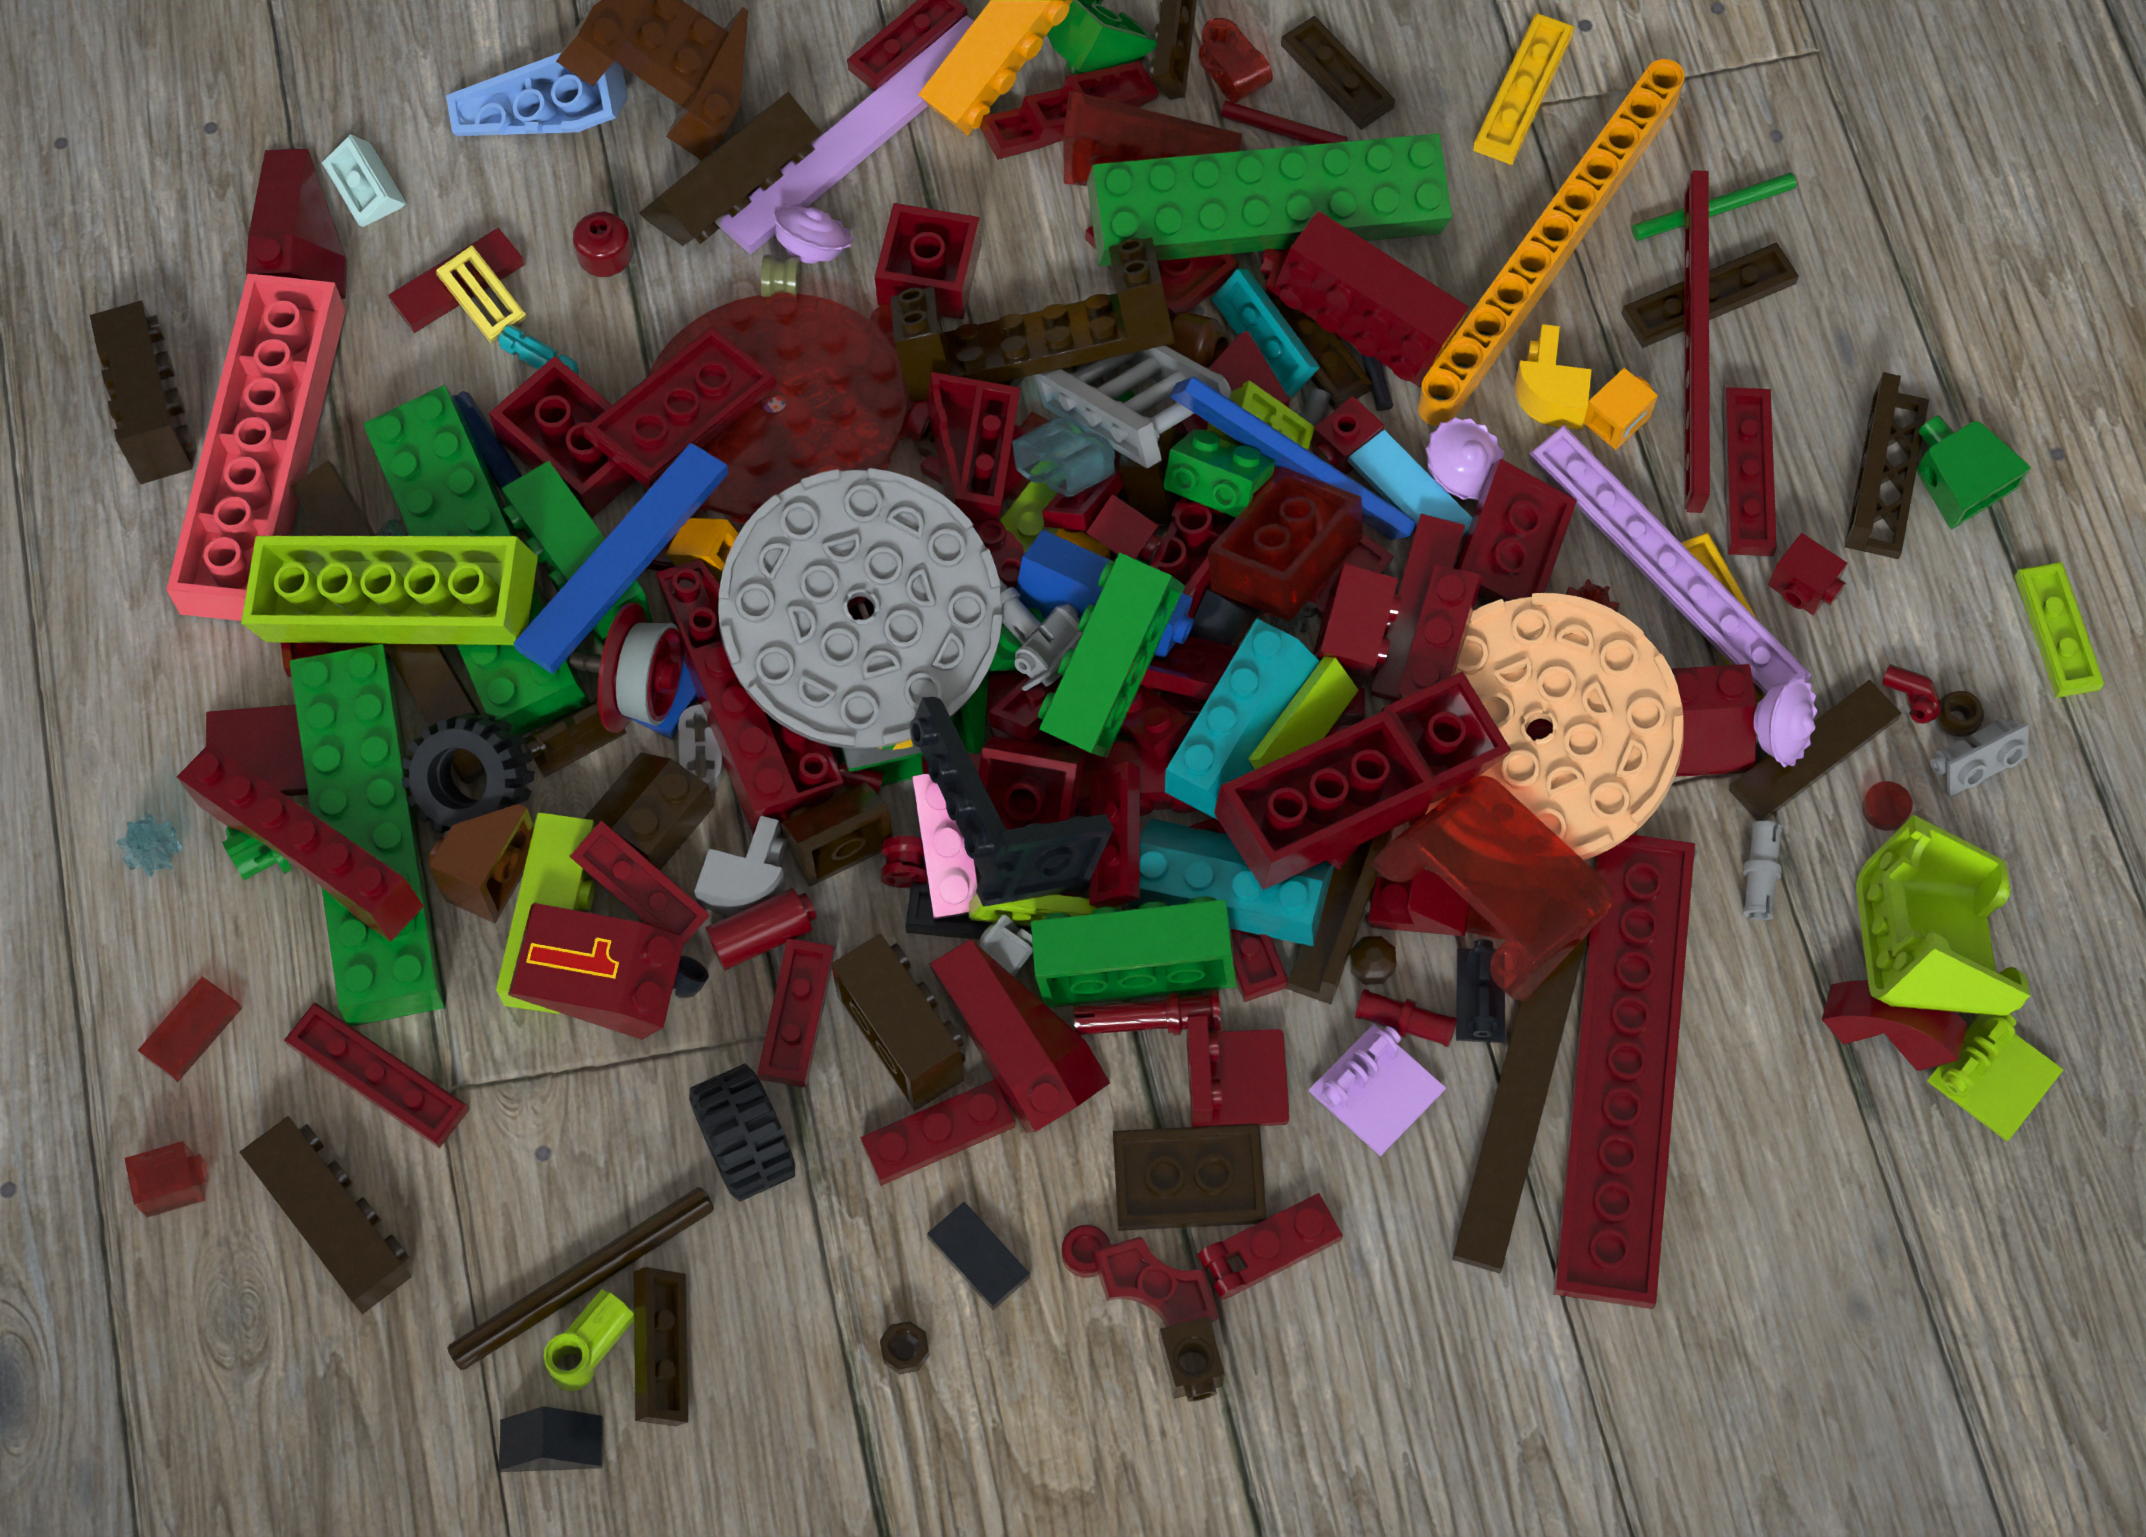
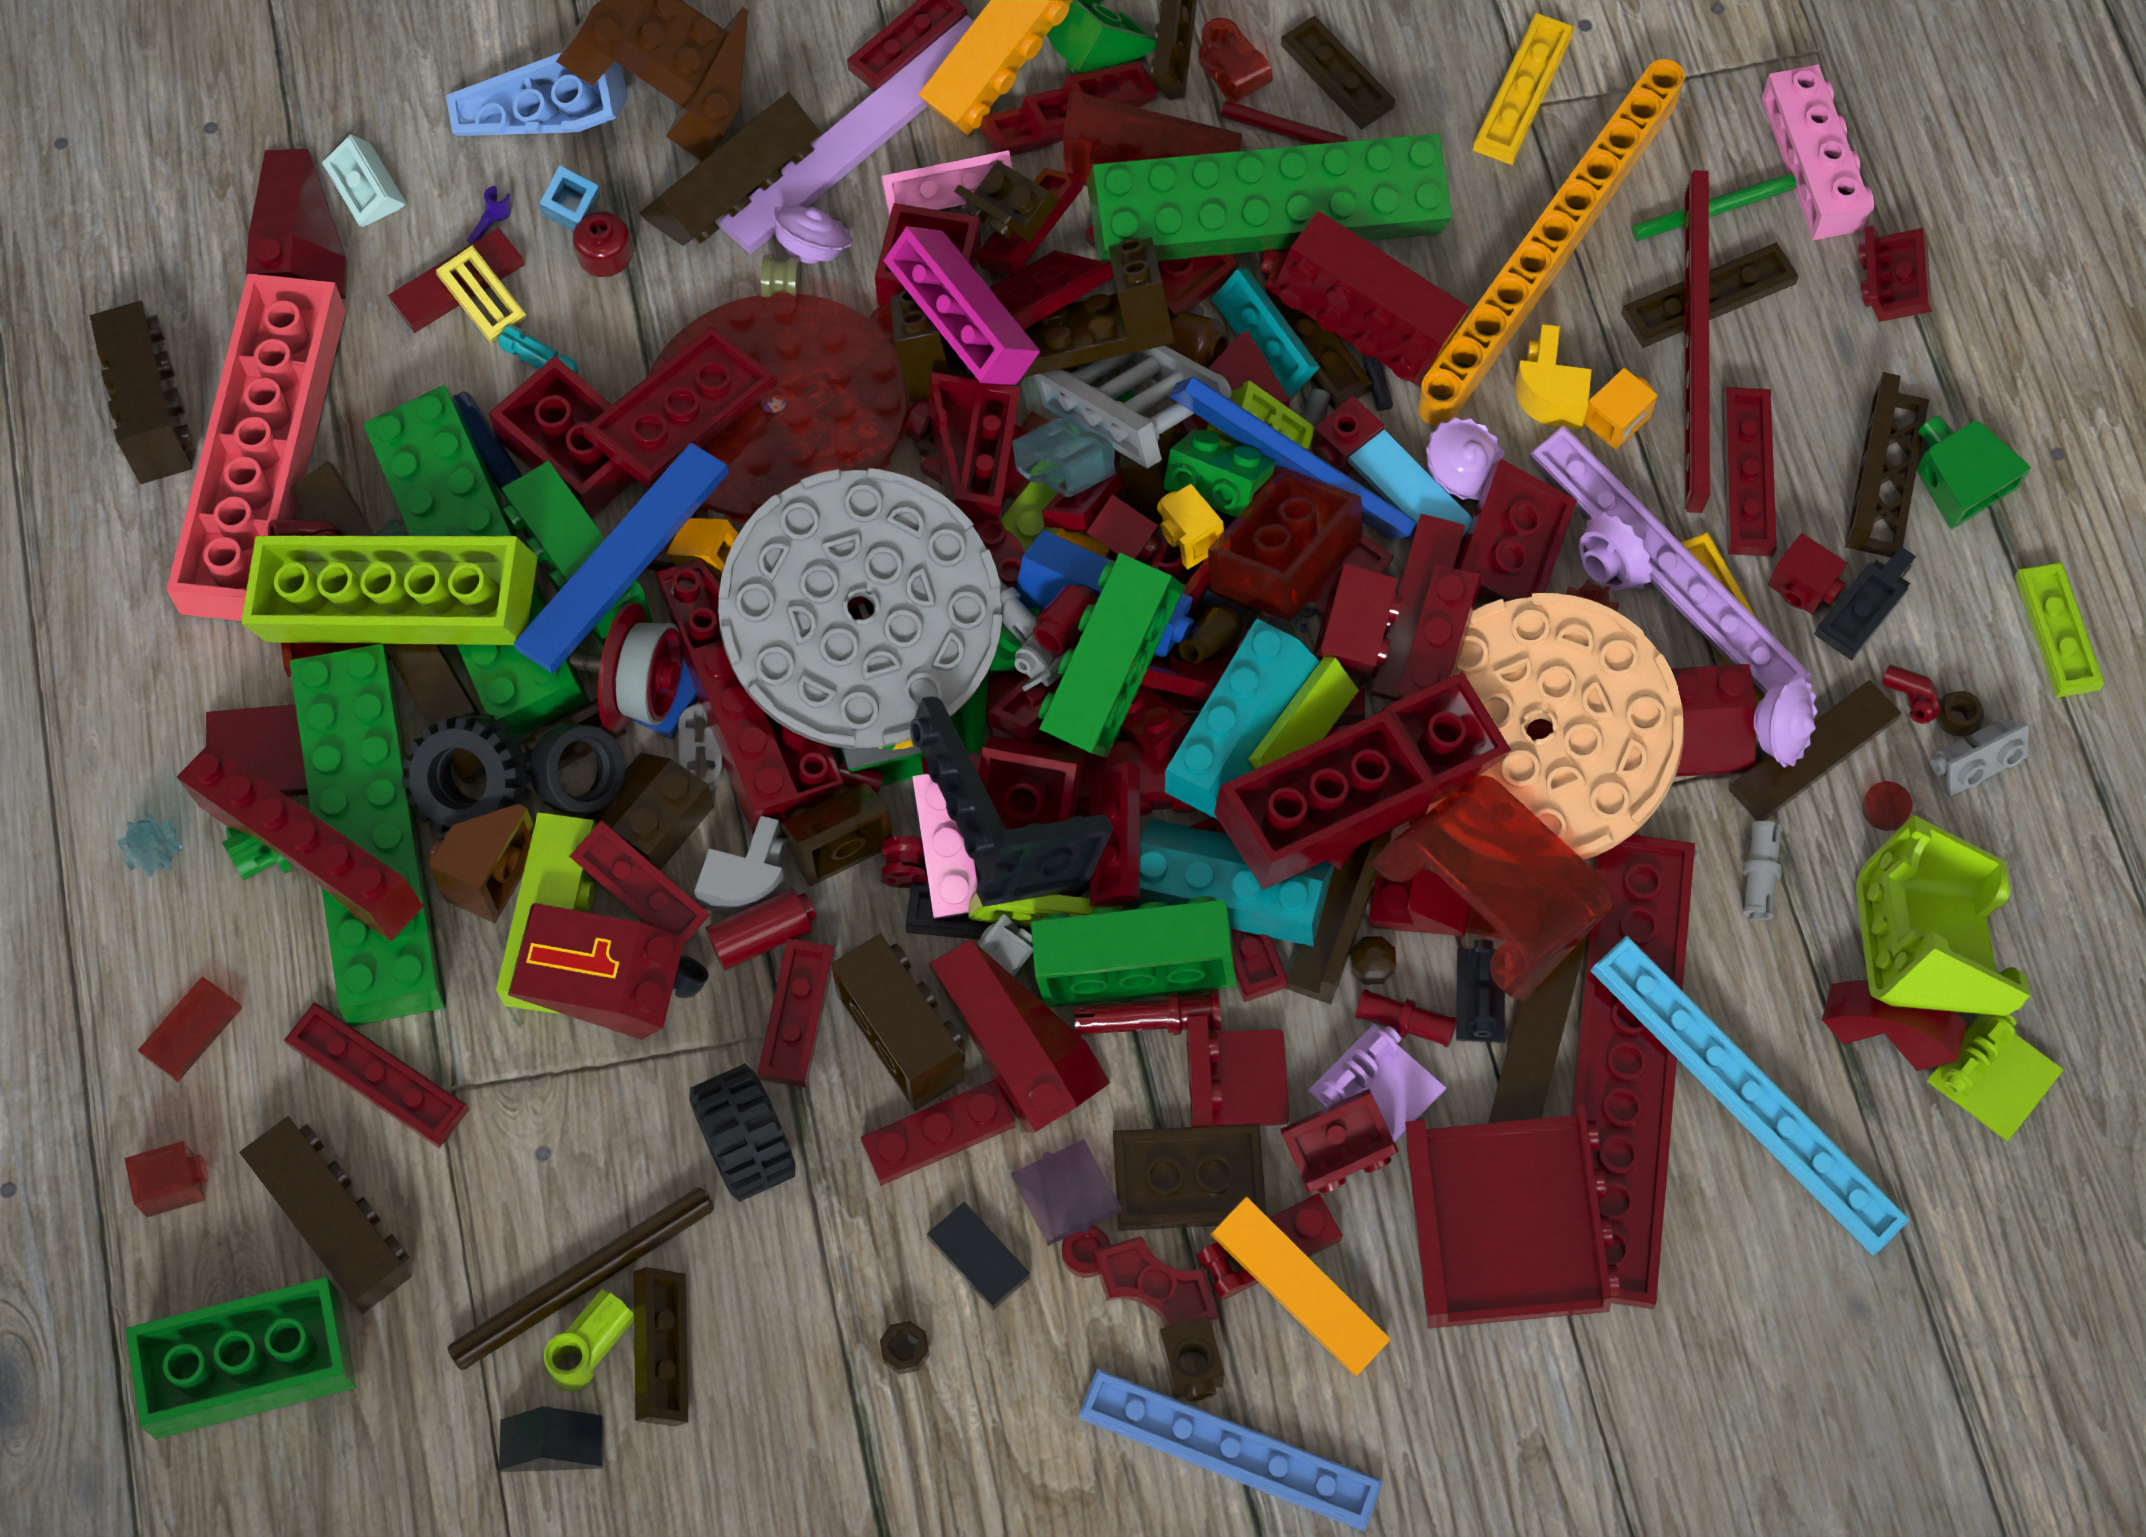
(240, 1358): none -> green brick
(301, 527): none -> dark red arm
(493, 212): none -> dark purple hand
(568, 198): none -> dark azure brick
(608, 776): none -> black tyre
(935, 185): none -> bright pink plate
(961, 306): none -> dark pink brick
(1010, 202): none -> dark brown bracket
(1011, 255): none -> dark red plate
(1049, 285): none -> dark red tile
(1060, 619): none -> dark red brick
(1066, 1192): none -> clear purple piece
(1189, 523): none -> yellow brick
(1213, 633): none -> dark brown cone
(1230, 1450): none -> medium blue tile
(1300, 1286): none -> light orange tile
(1340, 1142): none -> dark red bracket
(1510, 1220): none -> dark red panel
(1614, 553): none -> lavender piece
(1750, 1096): none -> medium azure tile
(1817, 152): none -> bright pink brick
(1866, 604): none -> black hinge
(1896, 273): none -> dark red bracket

